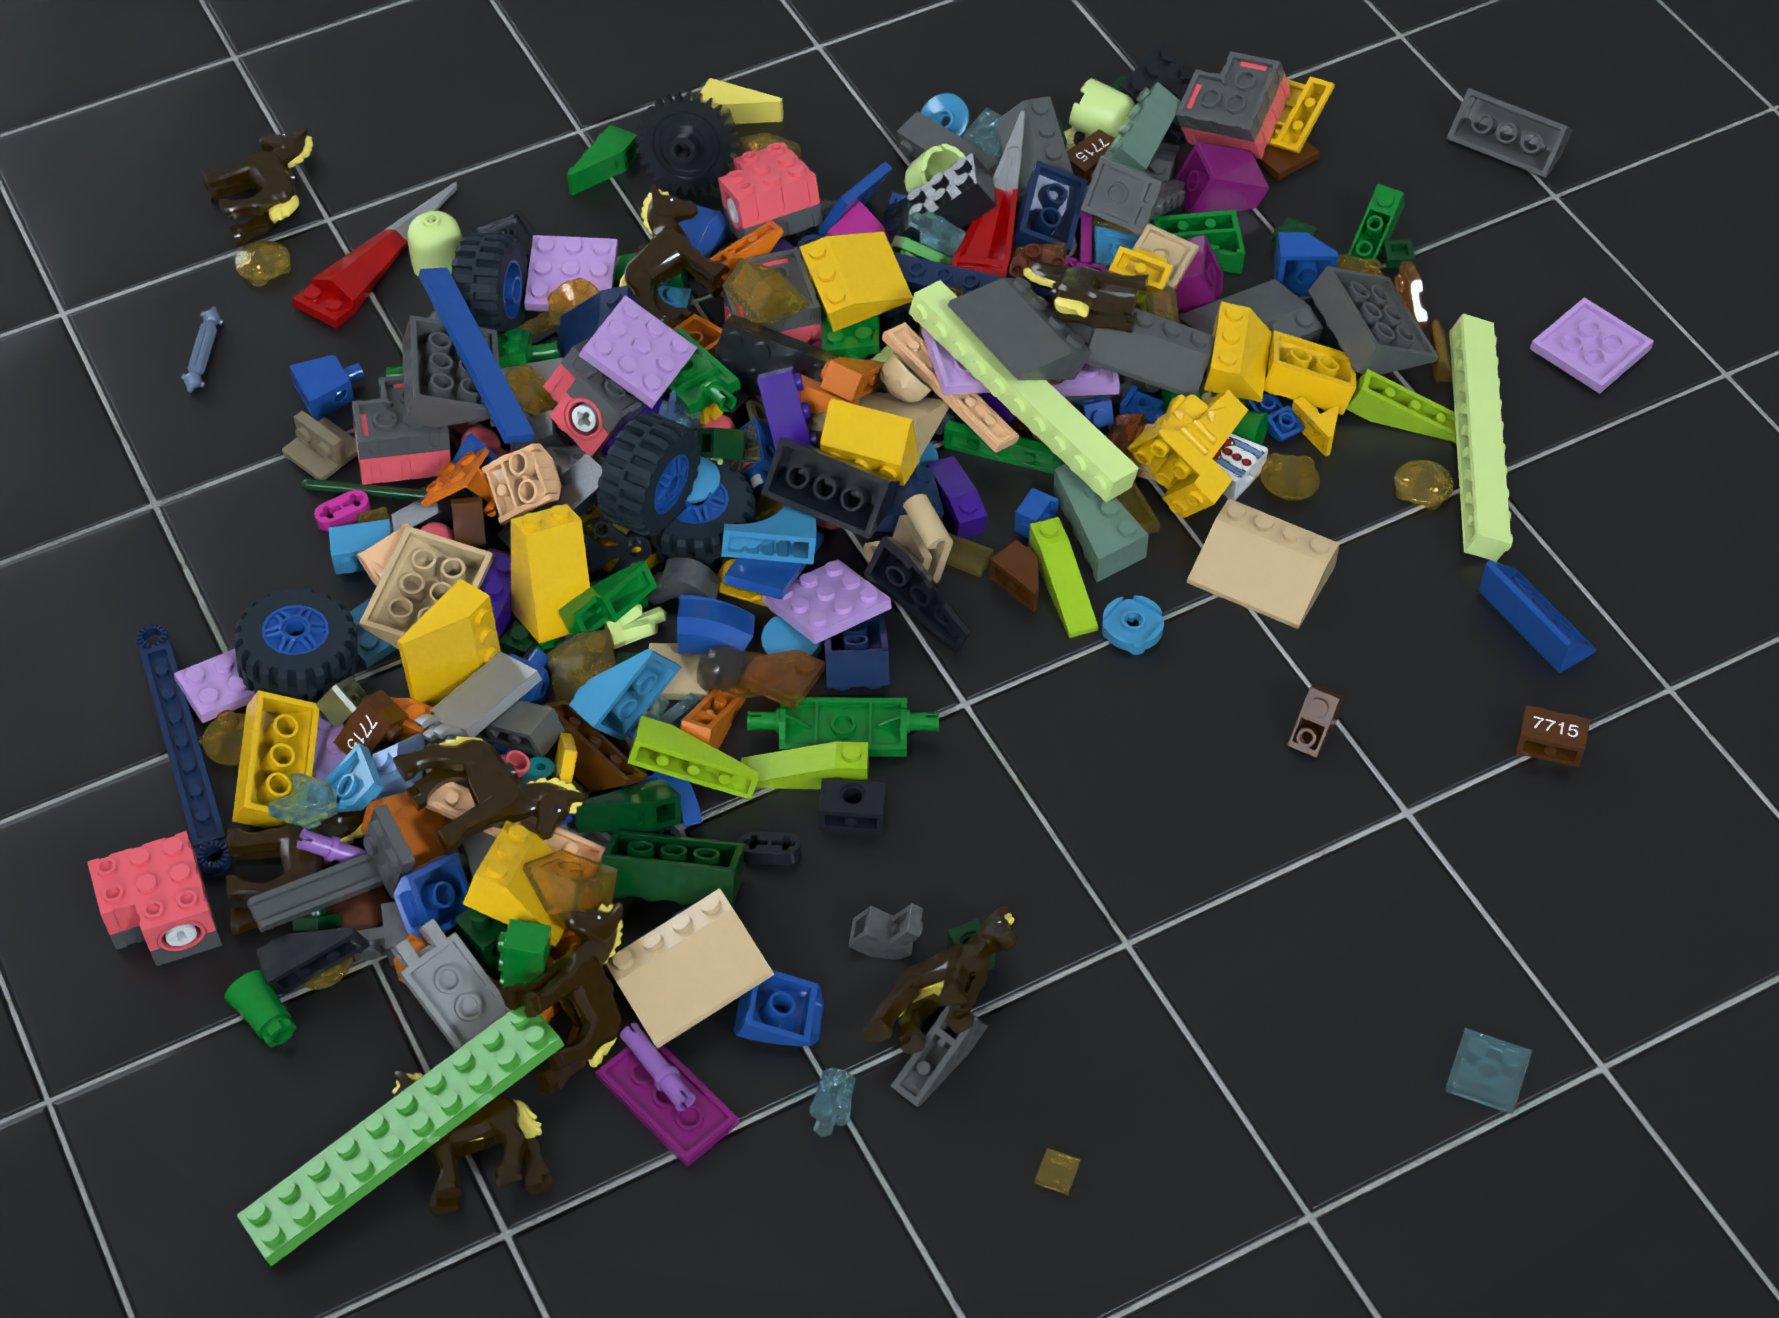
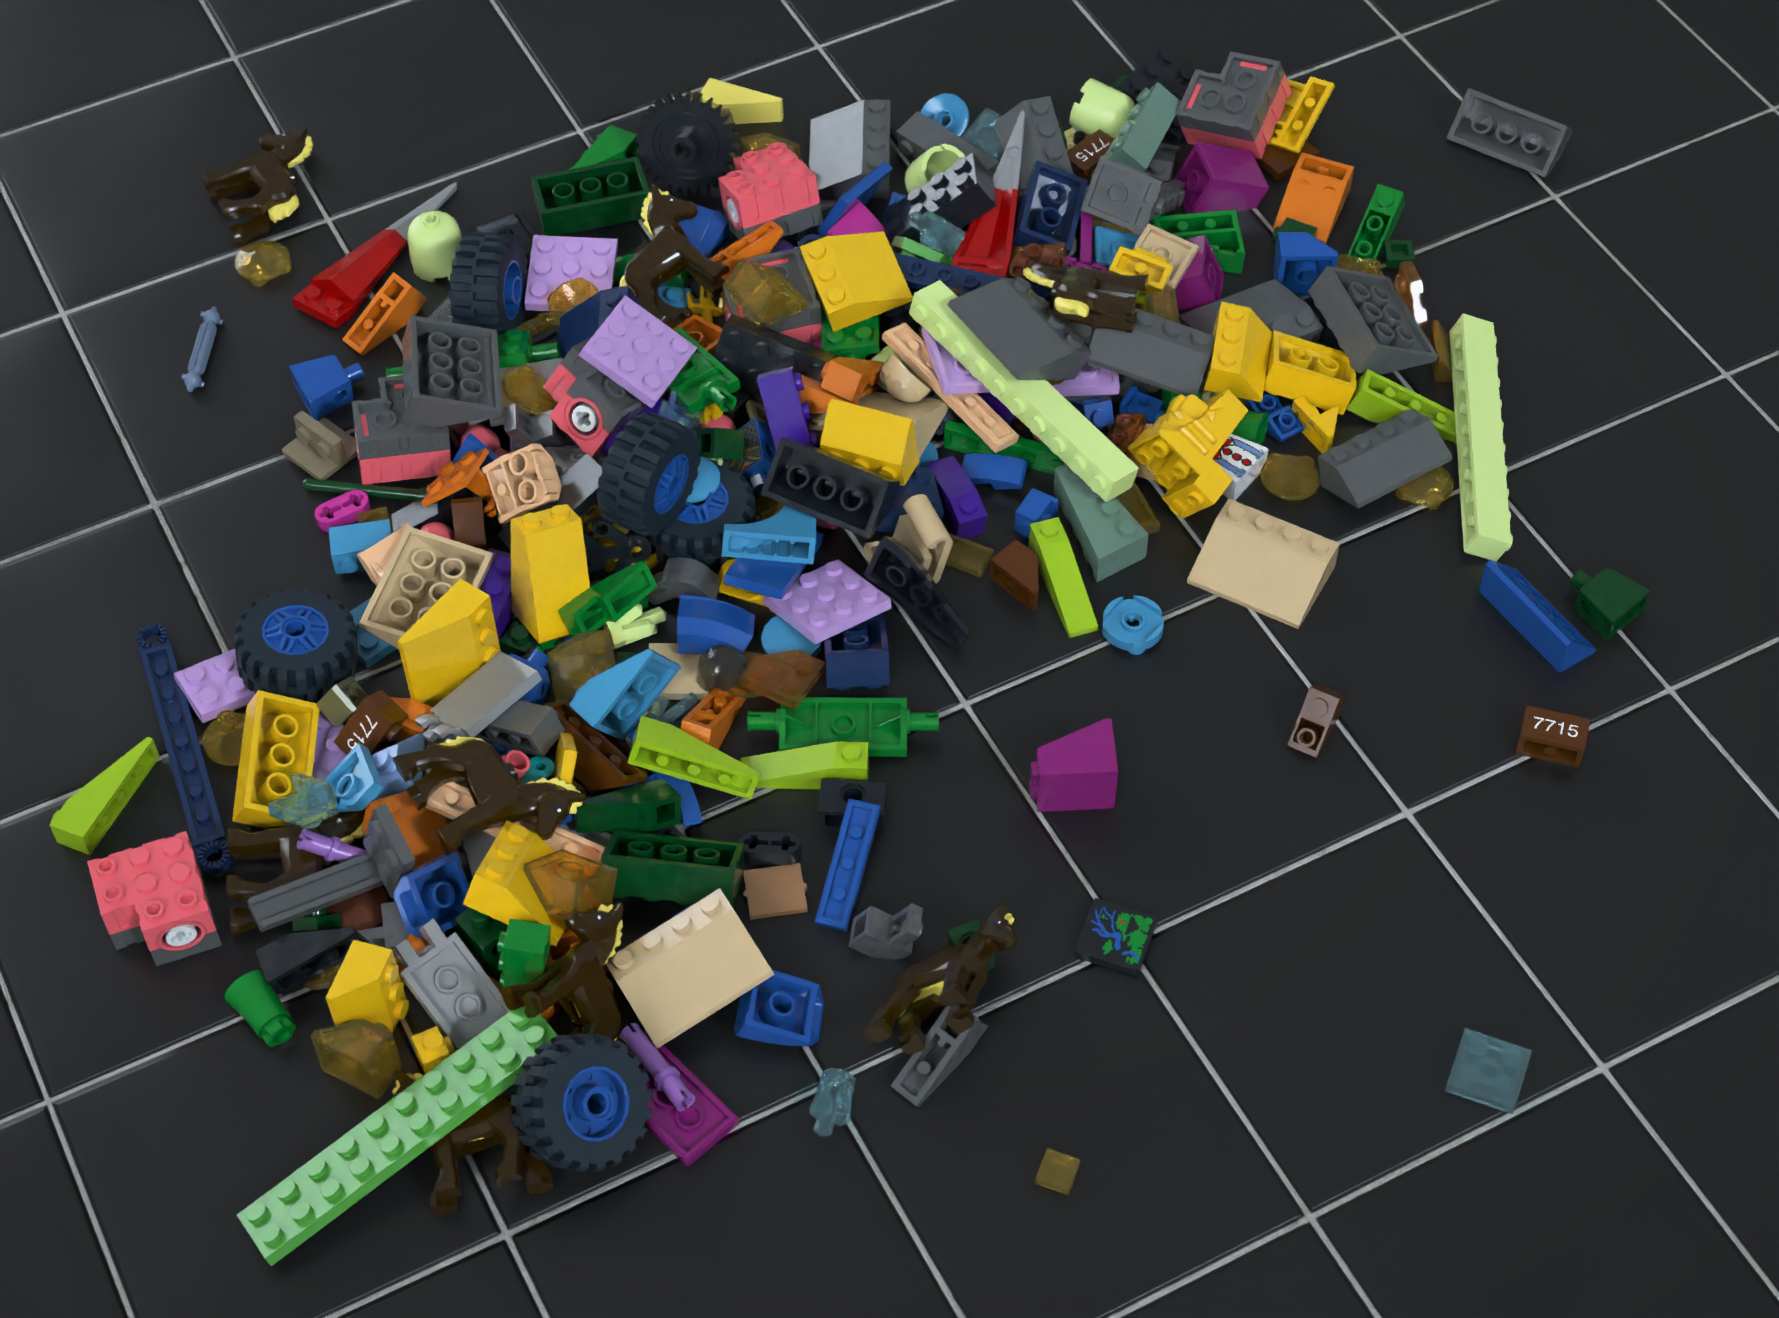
(96, 806): none -> lime slope
(359, 1054): none -> clear yellow slope
(368, 987): none -> yellow slope
(385, 314): none -> orange slope
(431, 1048): none -> yellow brick
(476, 355): blue tile -> none
(581, 1102): none -> black wheel
(590, 196): none -> dark green brick
(706, 306): none -> yellow piece
(775, 891): none -> medium nougat piece
(848, 865): none -> blue tile
(850, 146): none -> slope
(999, 470): none -> blue slope
(1076, 771): none -> magenta slope
(1116, 937): none -> tile
(1316, 193): none -> orange slope
(1383, 458): none -> dark grey slope
(1591, 345): lavender plate -> none
(1608, 600): none -> dark green torso

